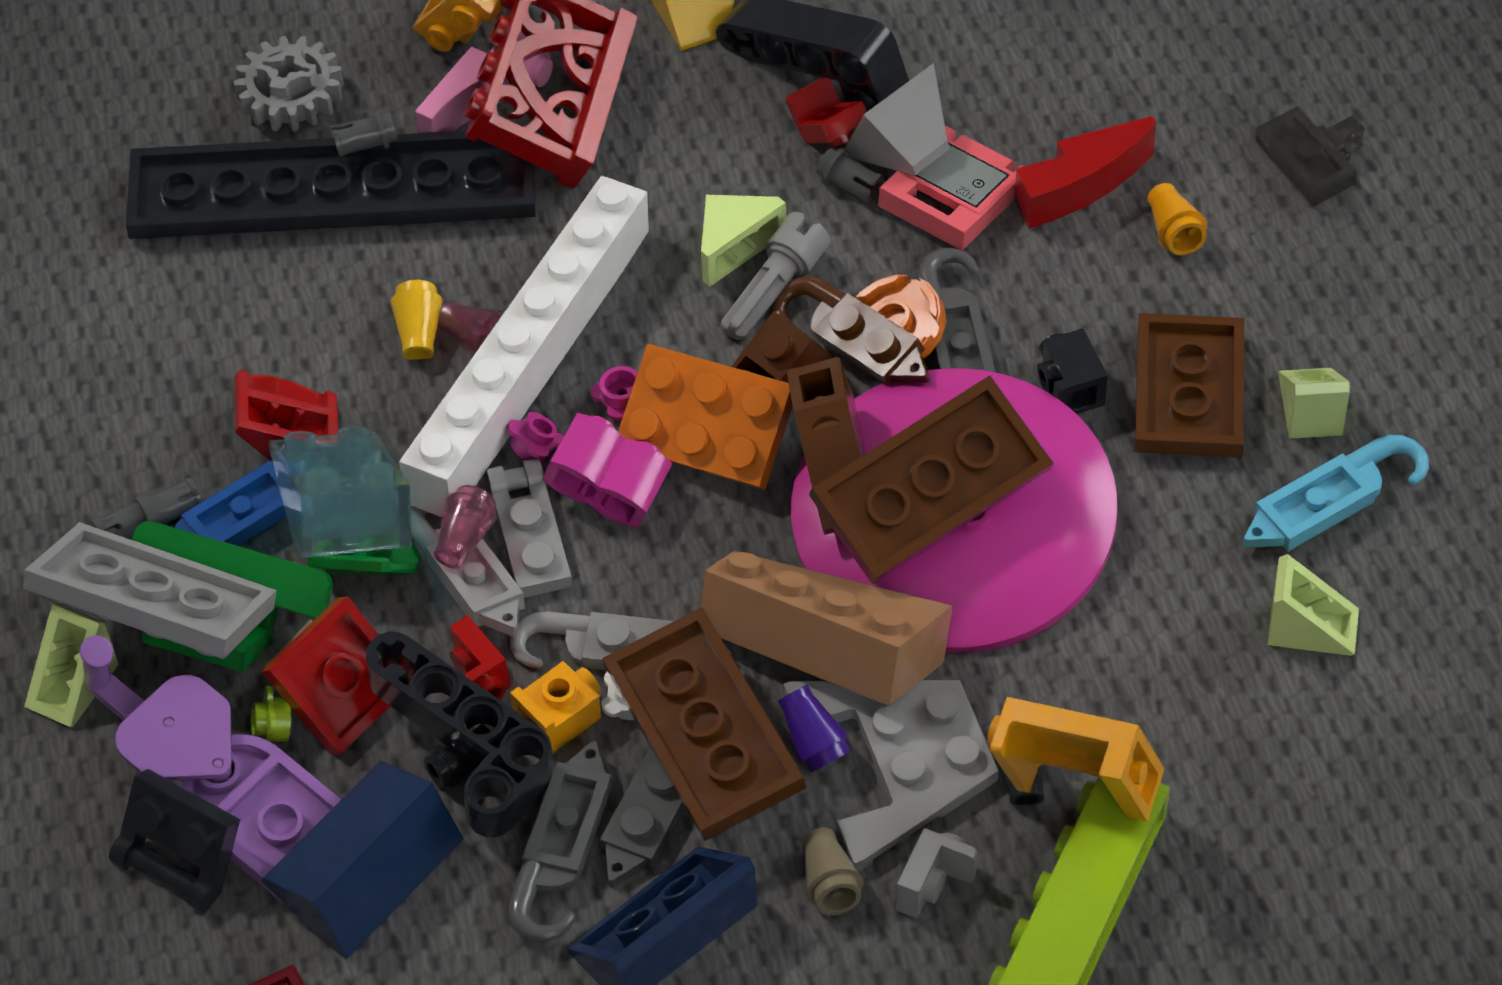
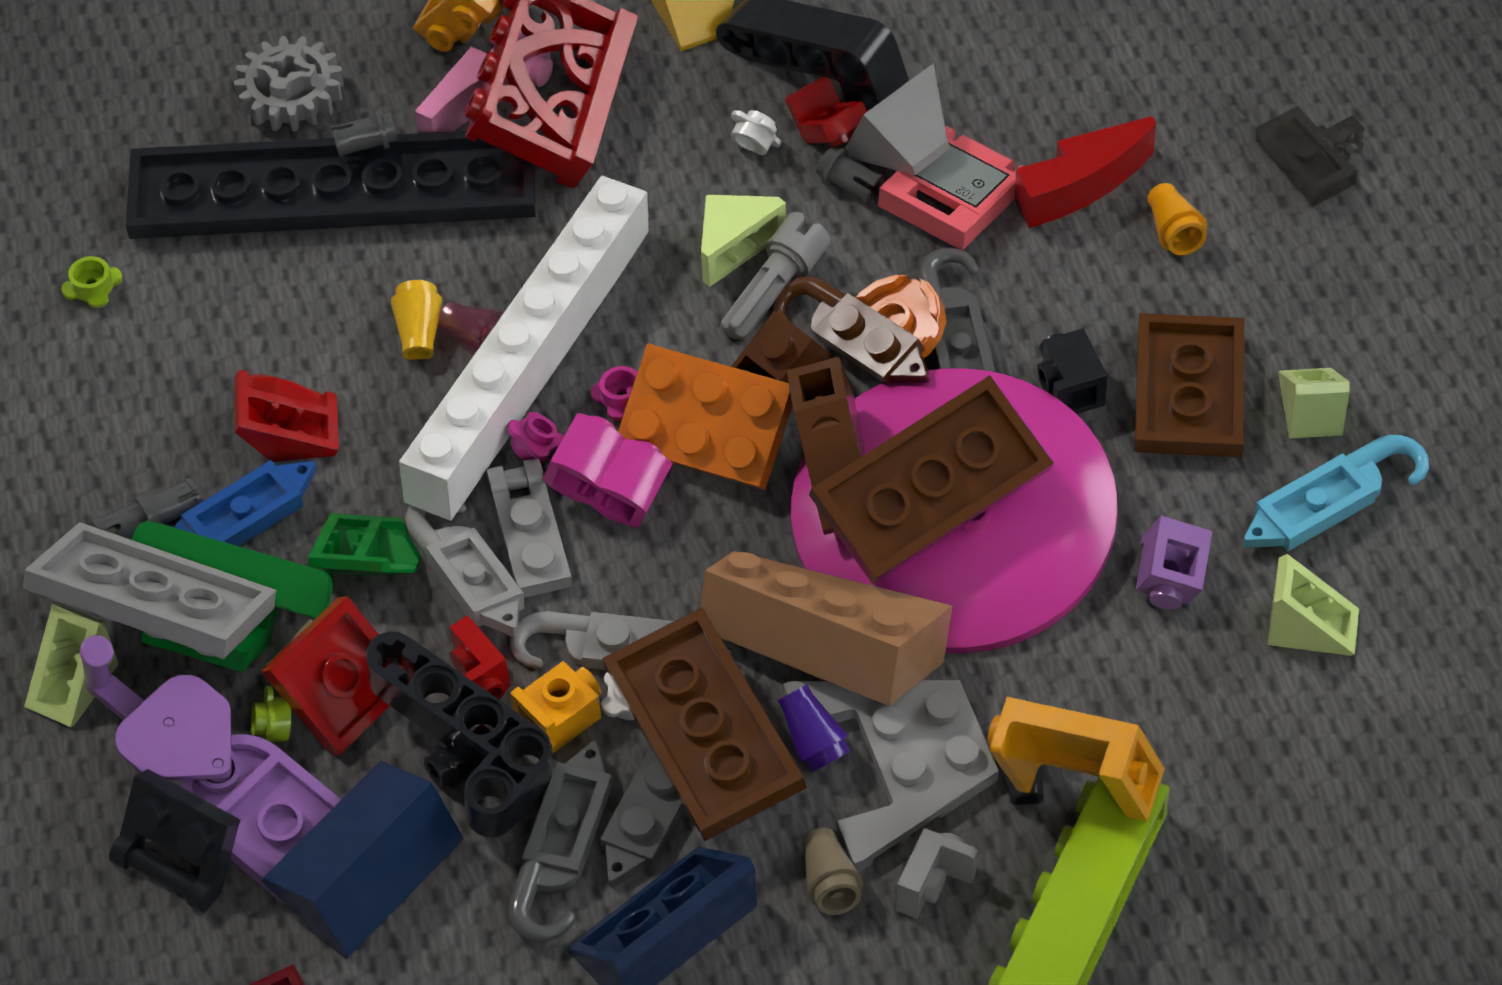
(88, 270): none -> lime plate
(342, 492): clear light blue slope -> none
(465, 522): clear pink cone -> none
(754, 131): none -> white plate
(1173, 562): none -> medium lavender brick

